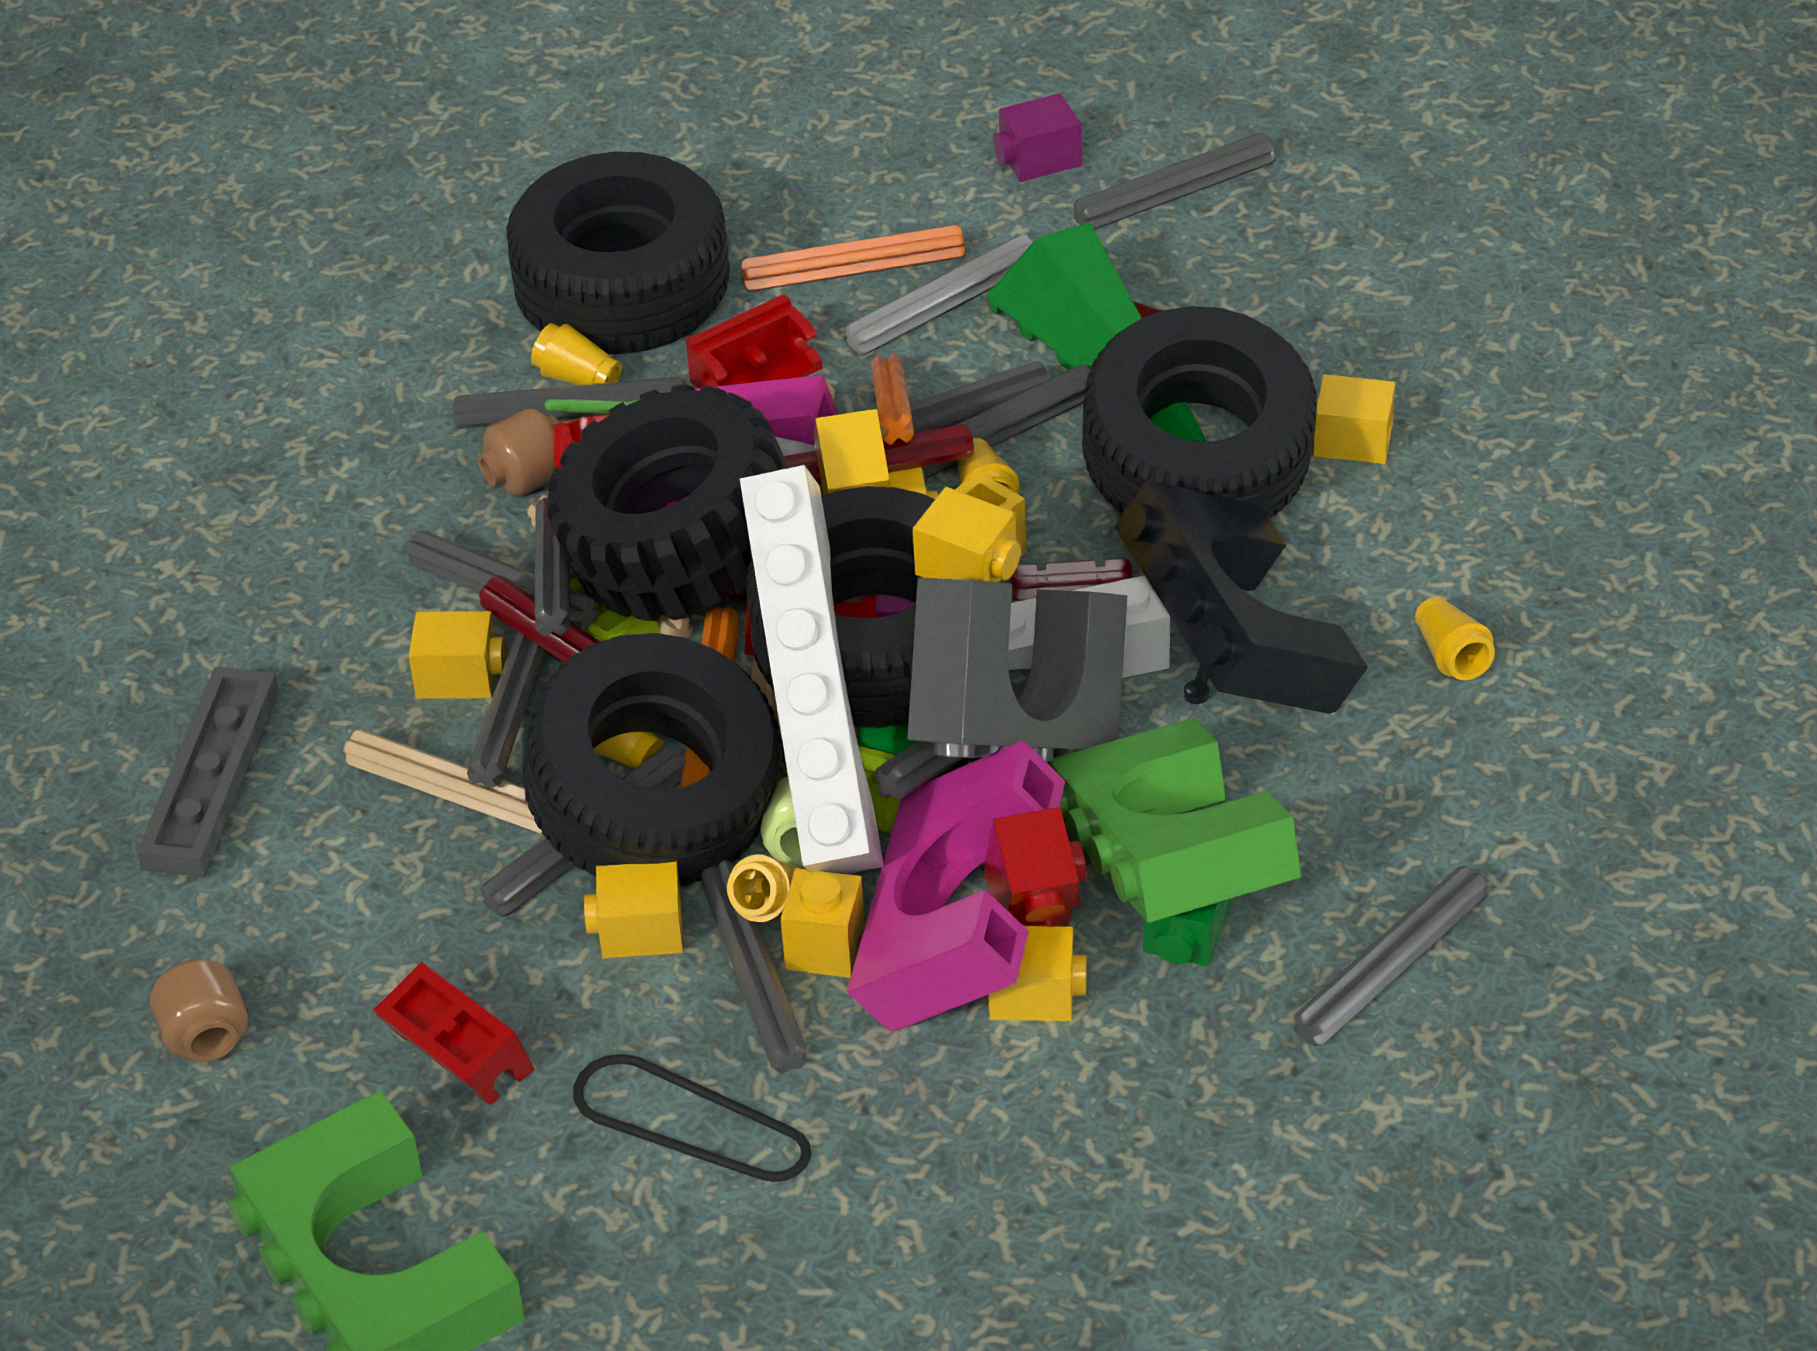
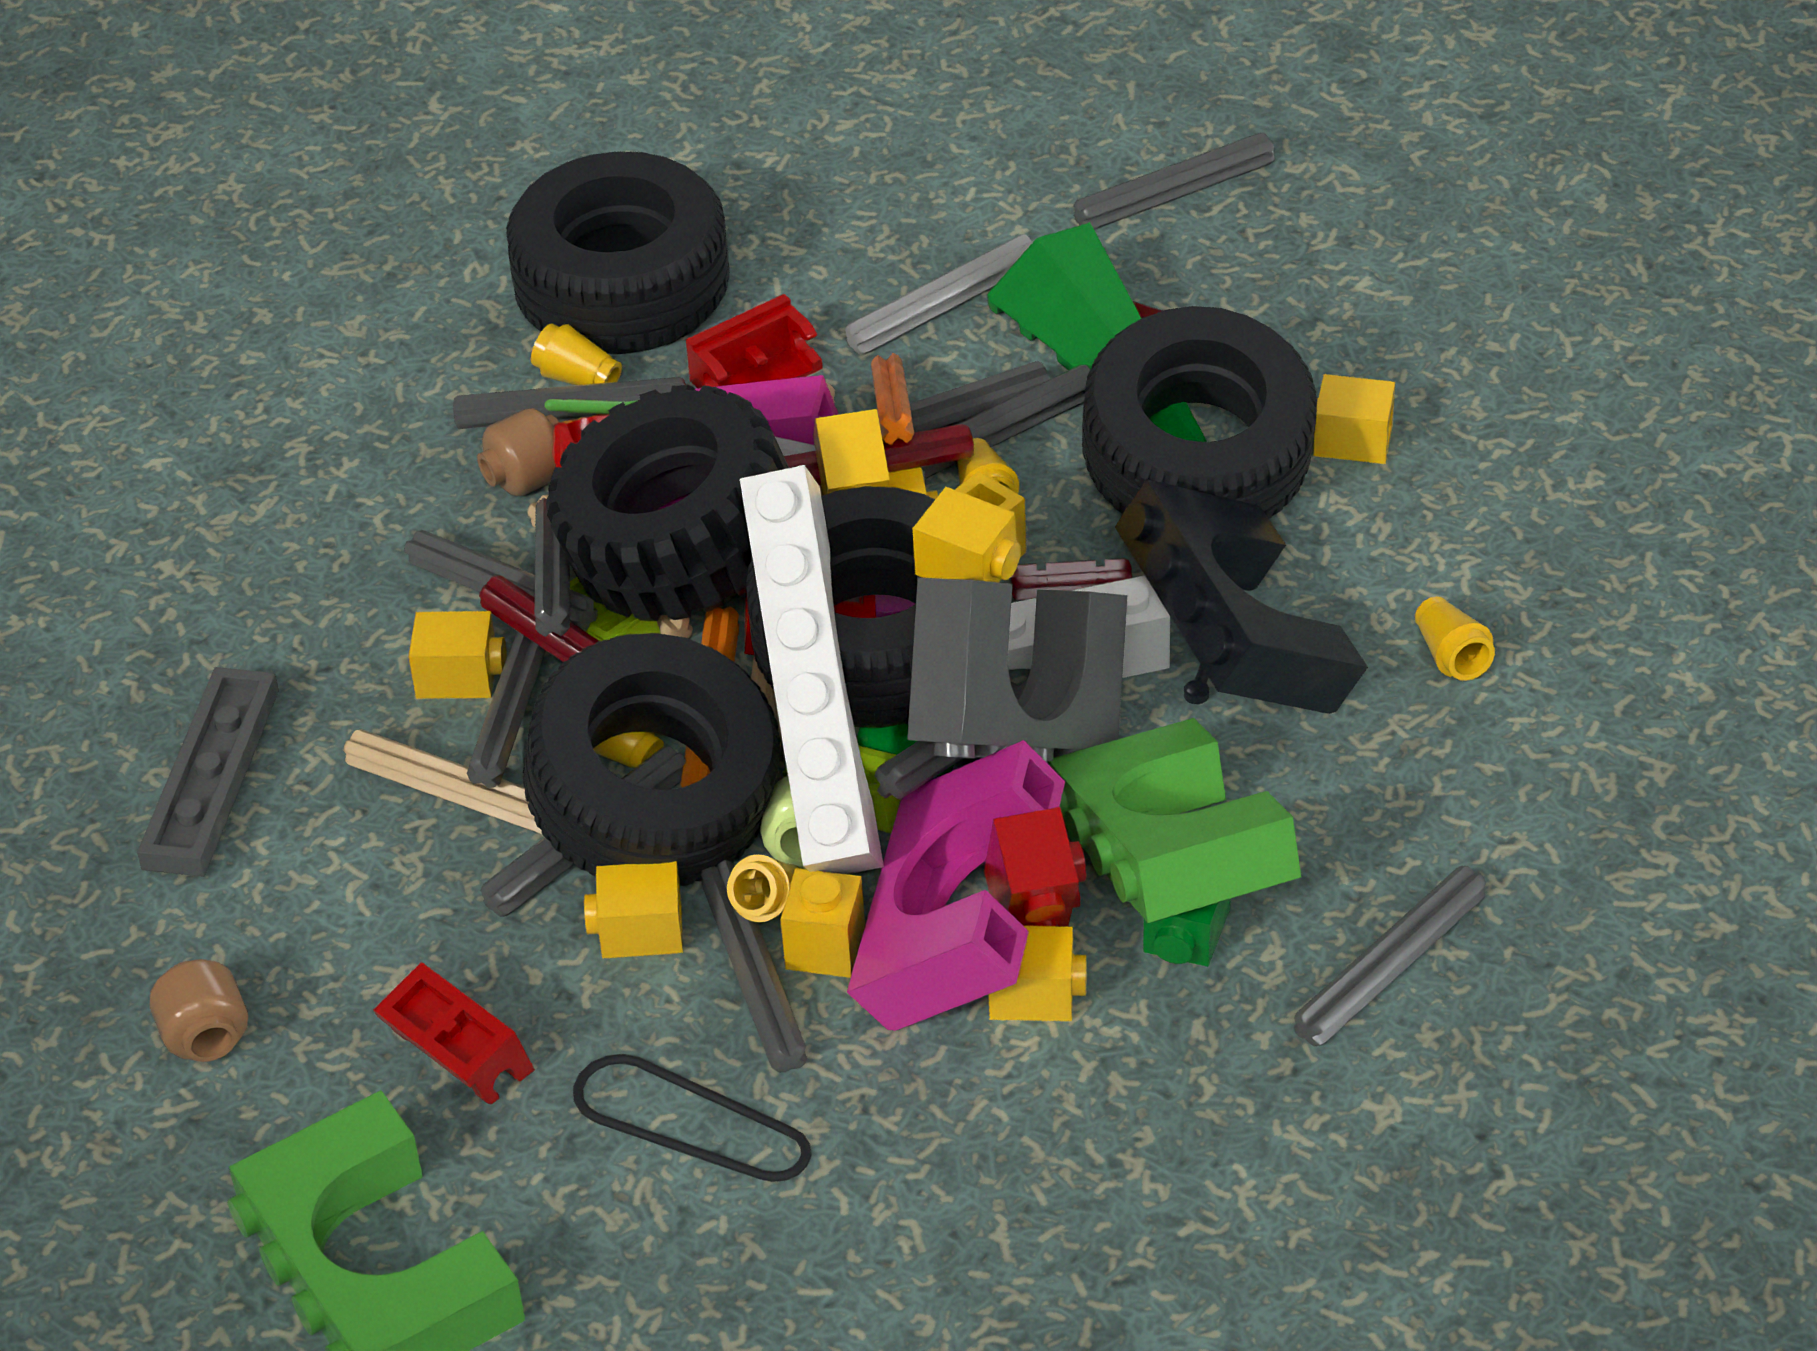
(852, 258): orange axle -> none
(1039, 137): magenta brick -> none

